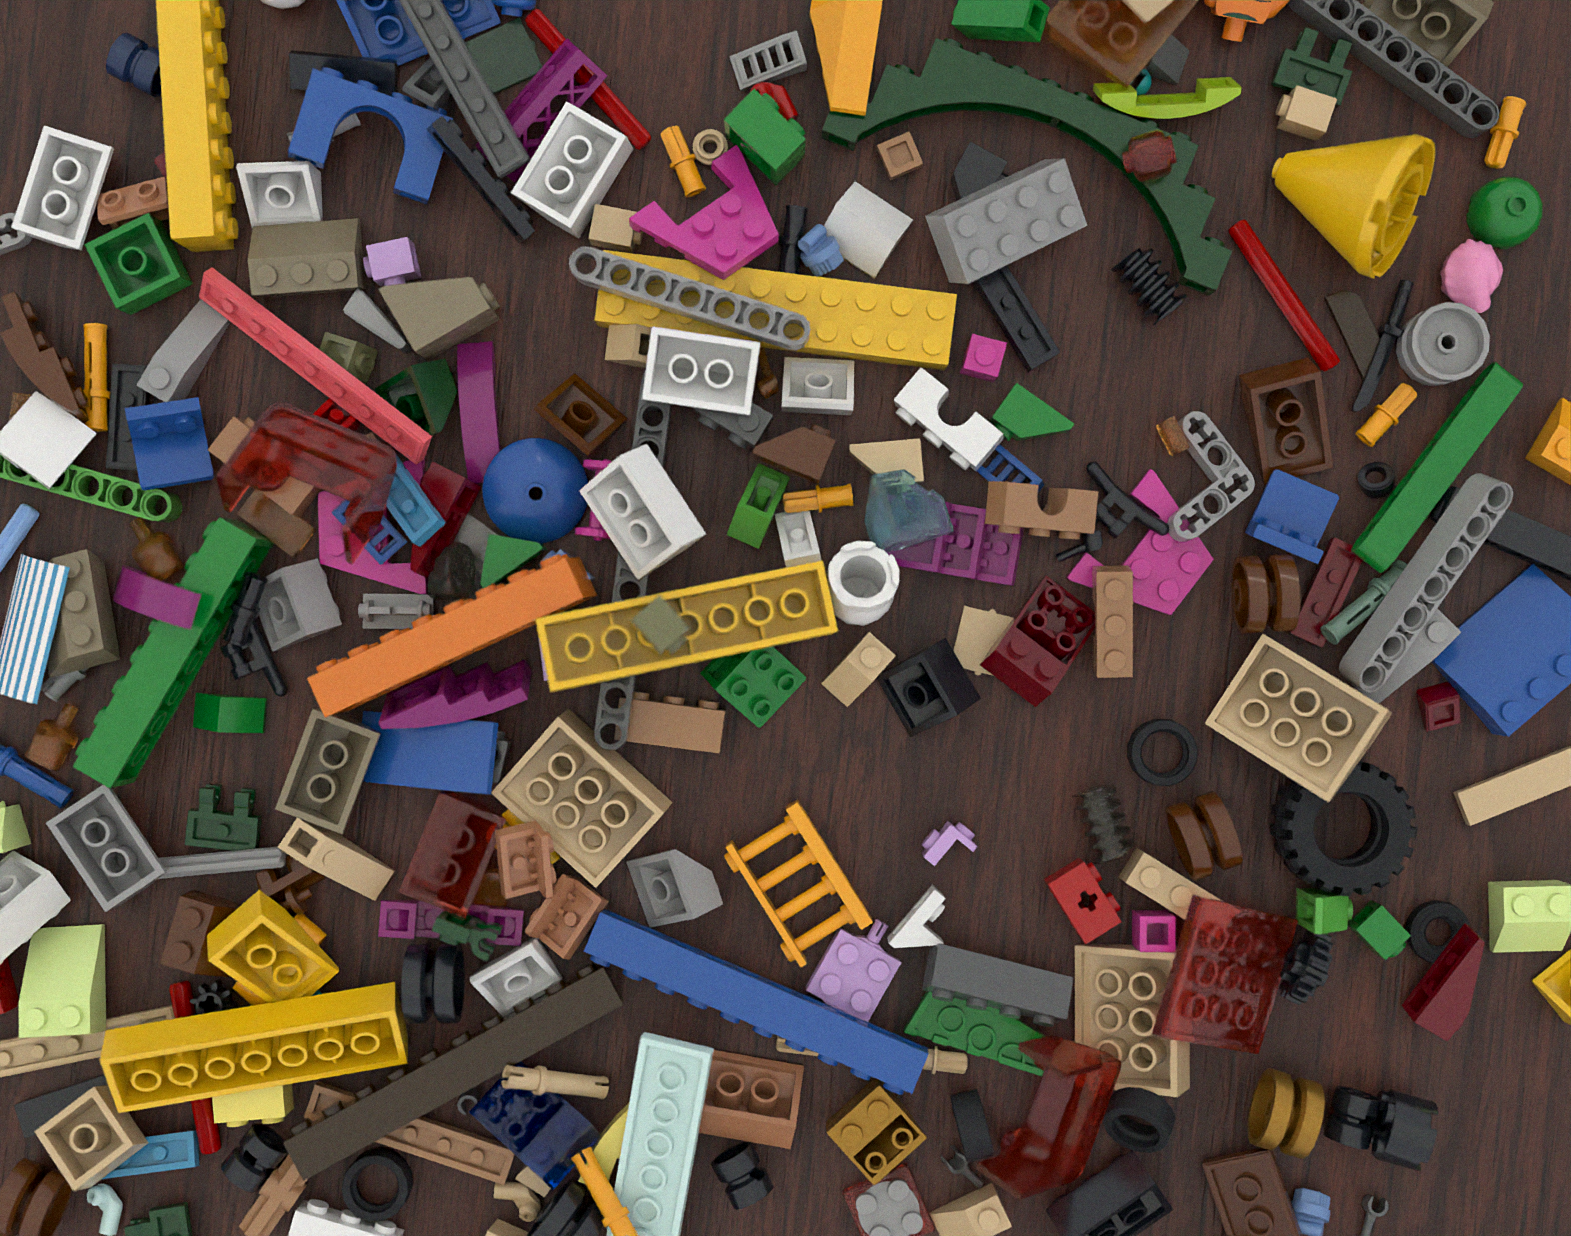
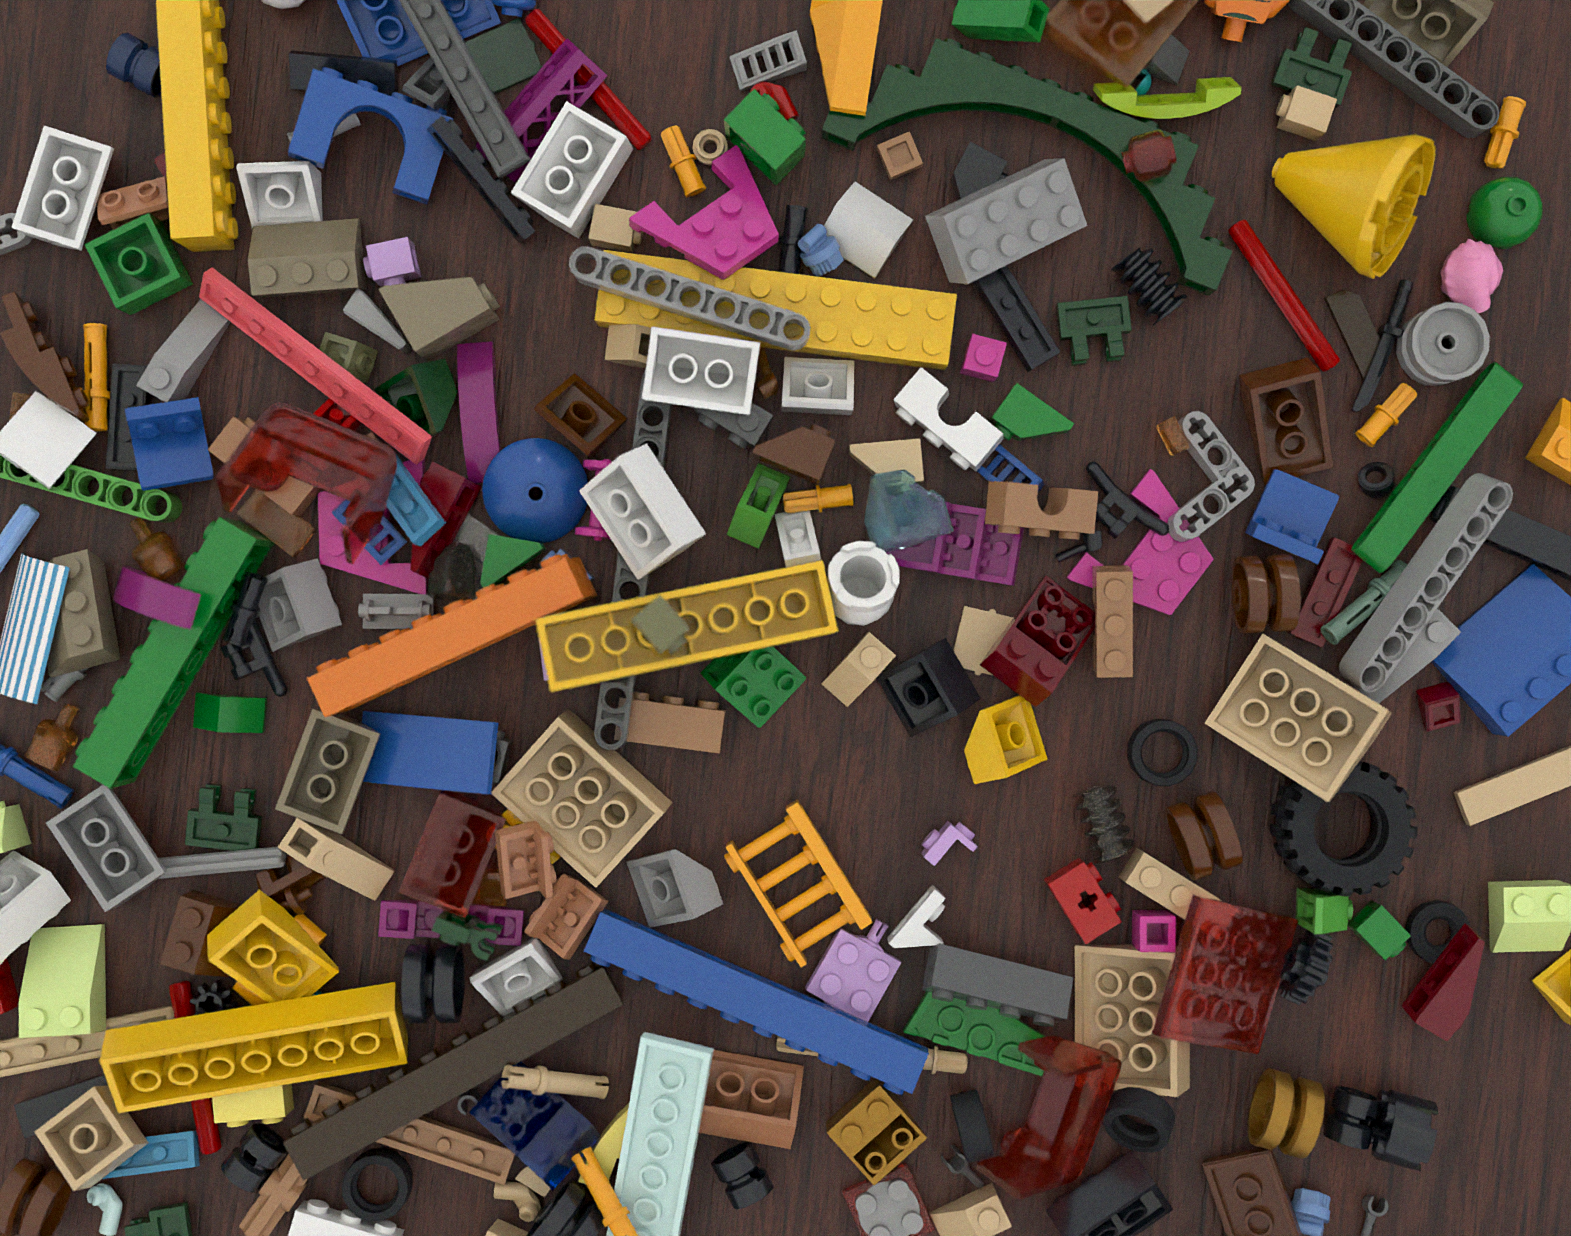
(451, 698): magenta slope -> none
(1004, 741): none -> yellow slope
(1094, 319): none -> dark green plate

